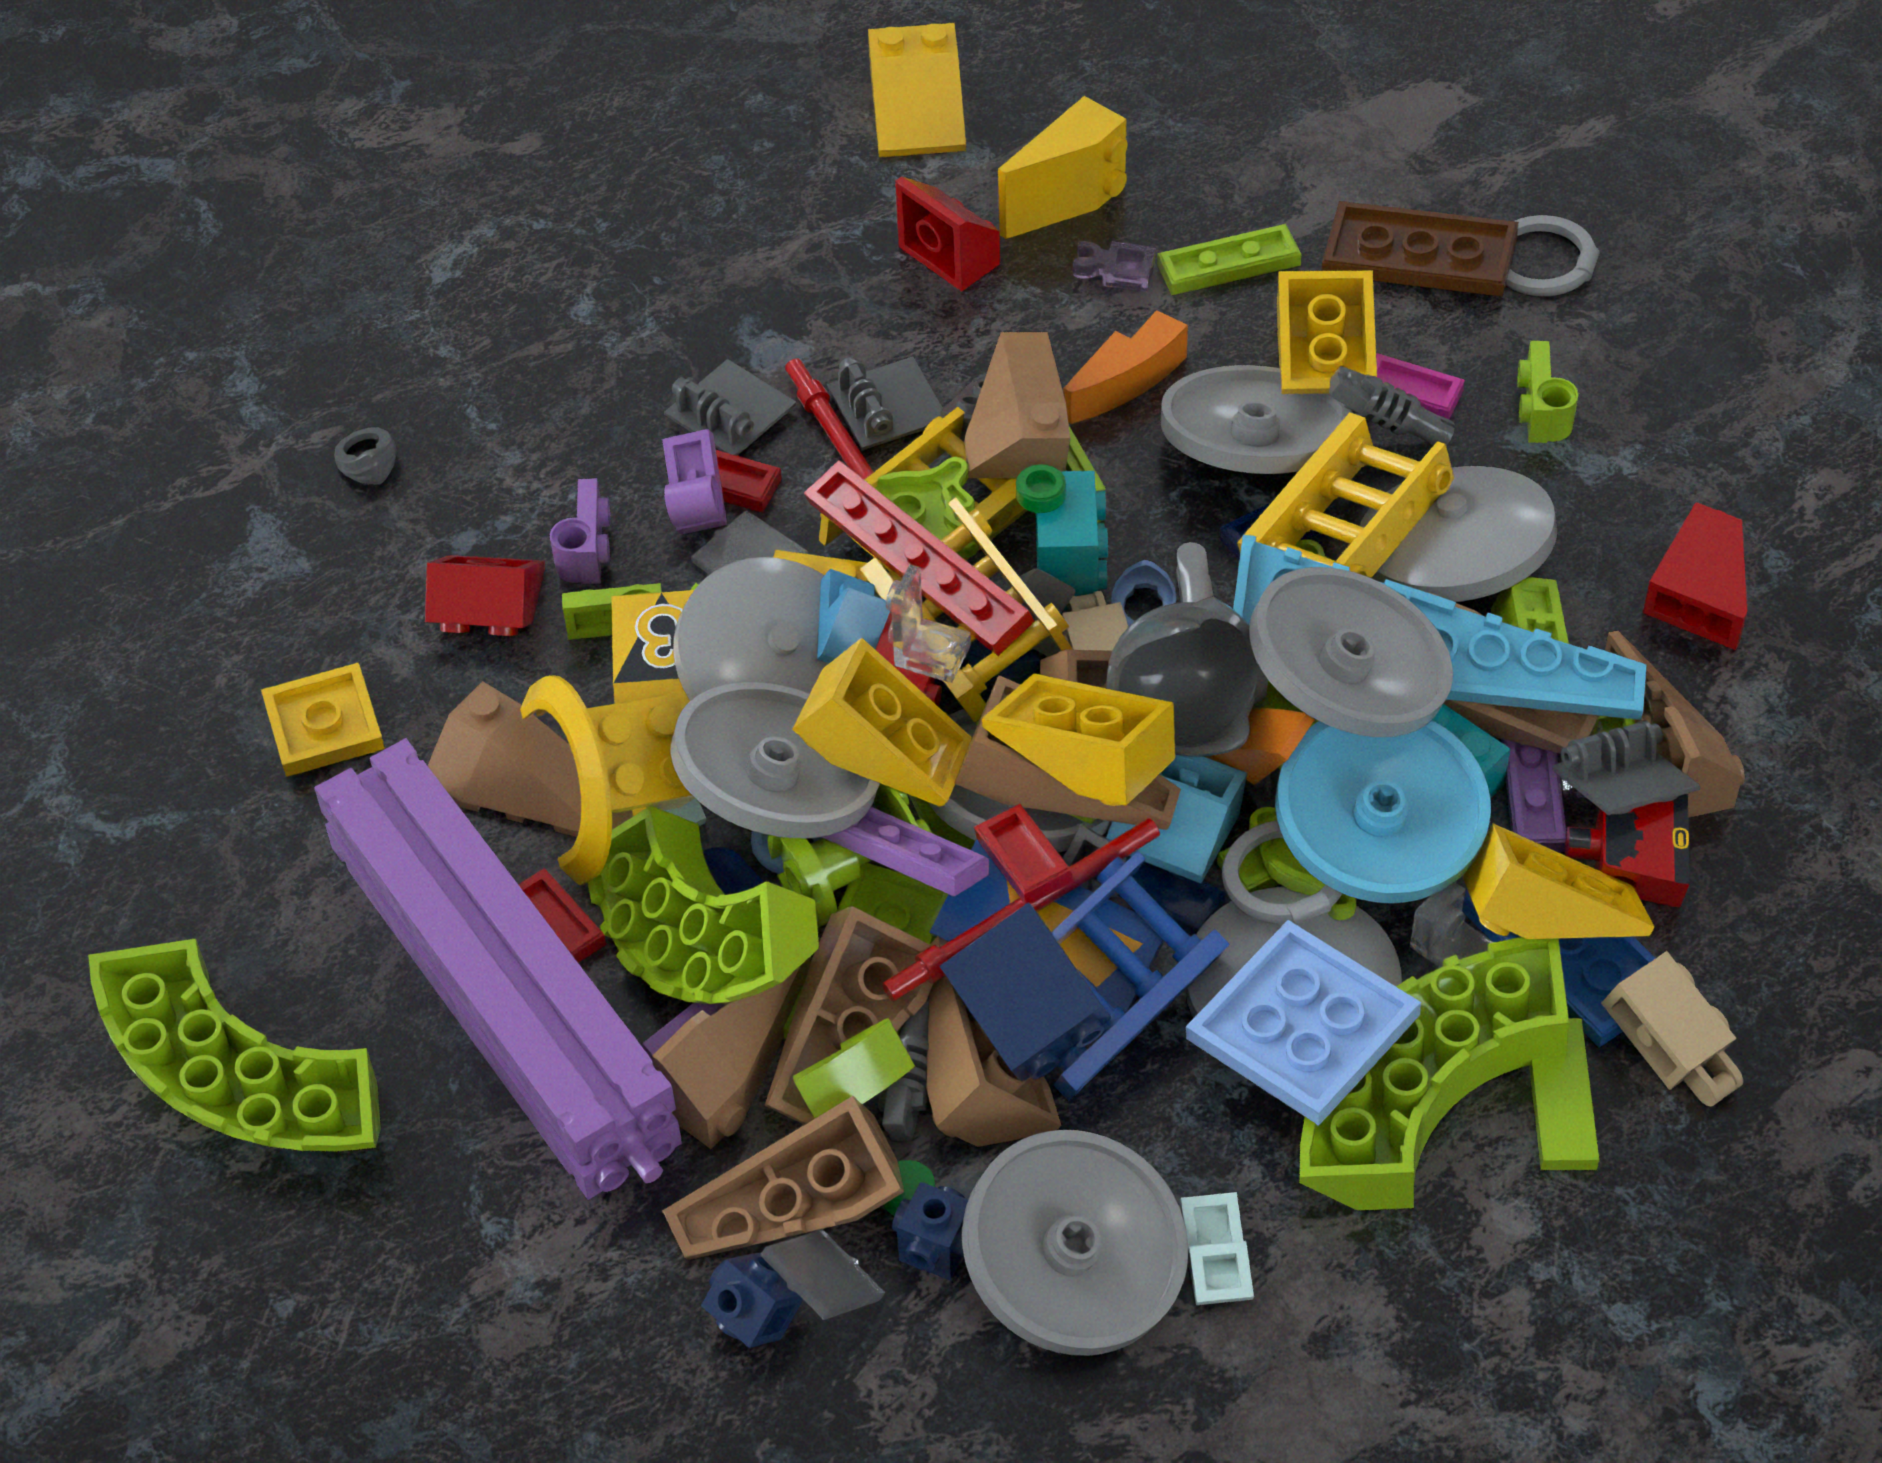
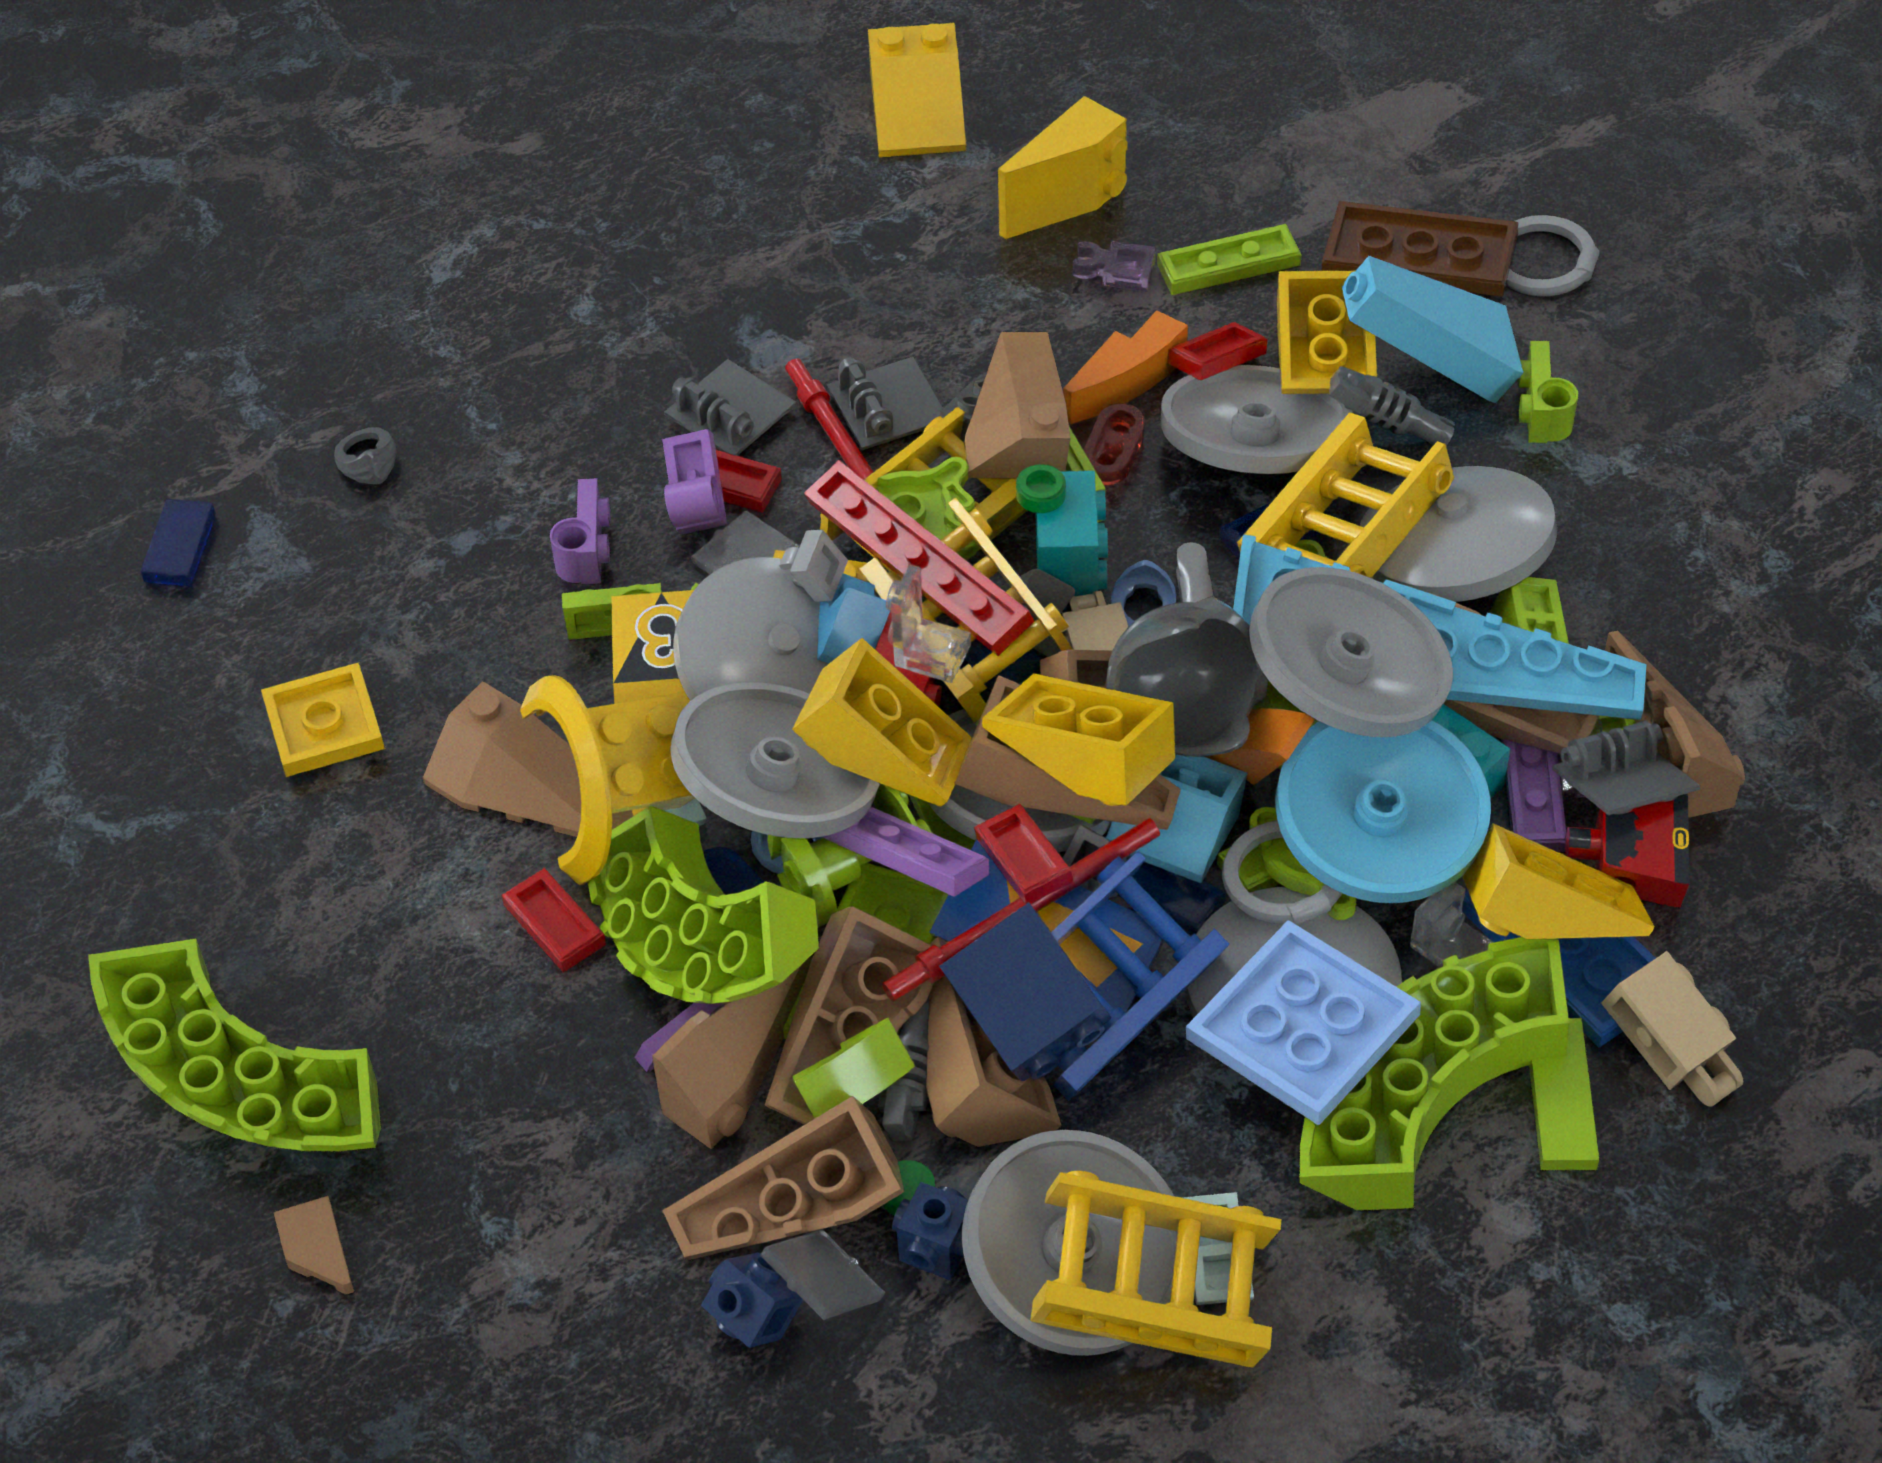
(178, 542): none -> clear blue tile
(313, 1243): none -> medium nougat tile
(482, 593): red slope -> none
(501, 971): medium lavender brick -> none
(815, 565): none -> light grey tile
(945, 234): red slope -> none
(1111, 451): none -> clear red plate
(1123, 1312): none -> yellow fence
(1217, 351): none -> red tile
(1432, 388): dark pink tile -> none
(1437, 325): none -> medium azure slope
(1703, 578): red slope -> none

